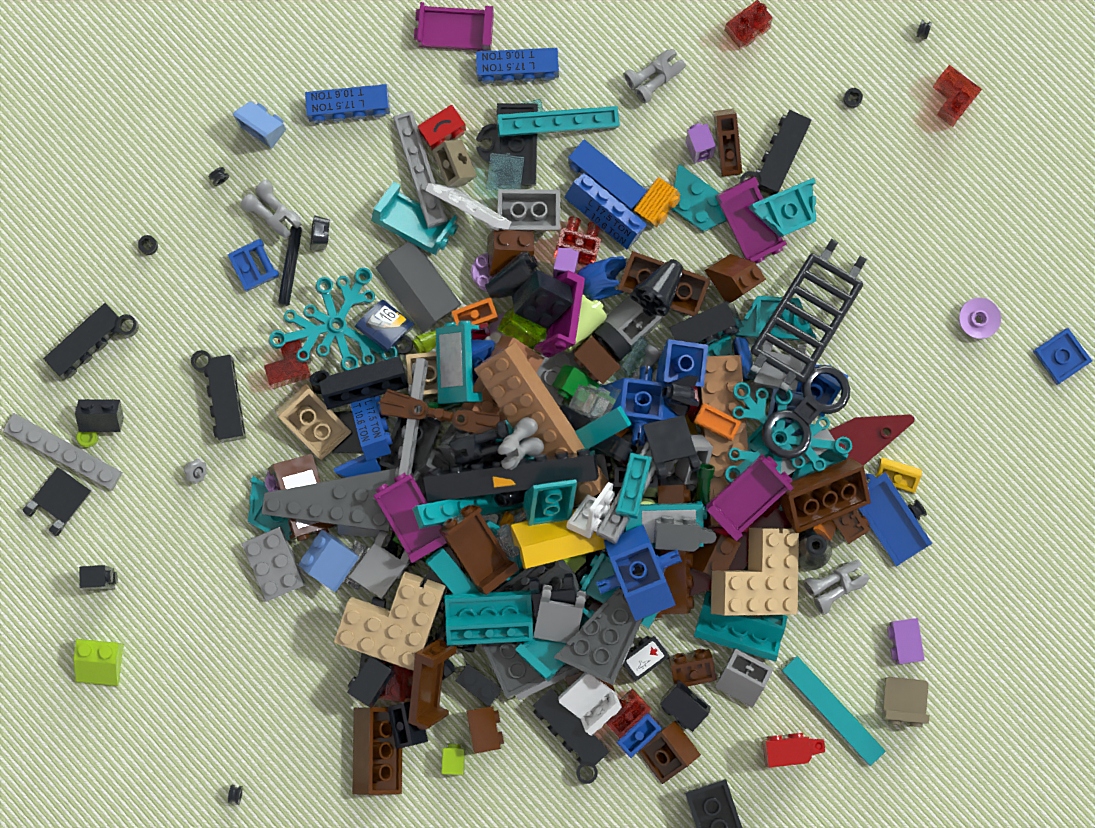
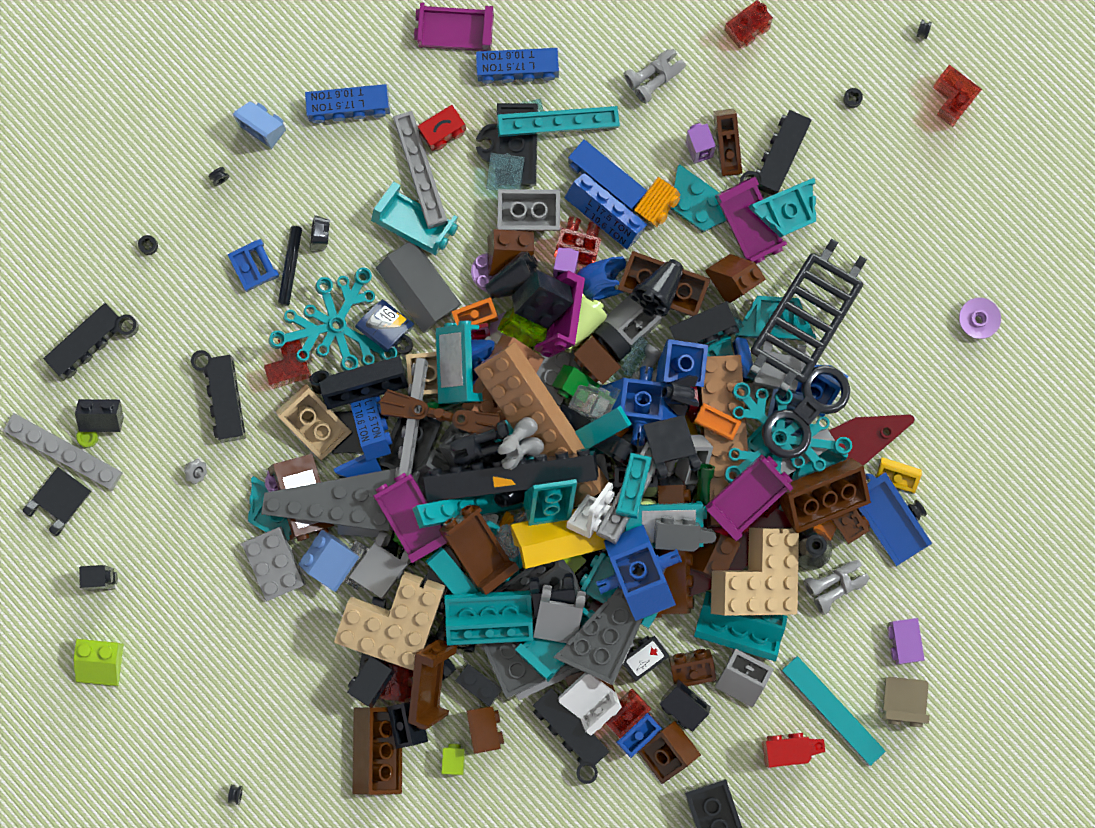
(264, 191): light grey piece -> none
(425, 342): lime cone -> none
(454, 163): dark tan brick -> none
(469, 205): white wing -> none
(1062, 356): blue tile -> none

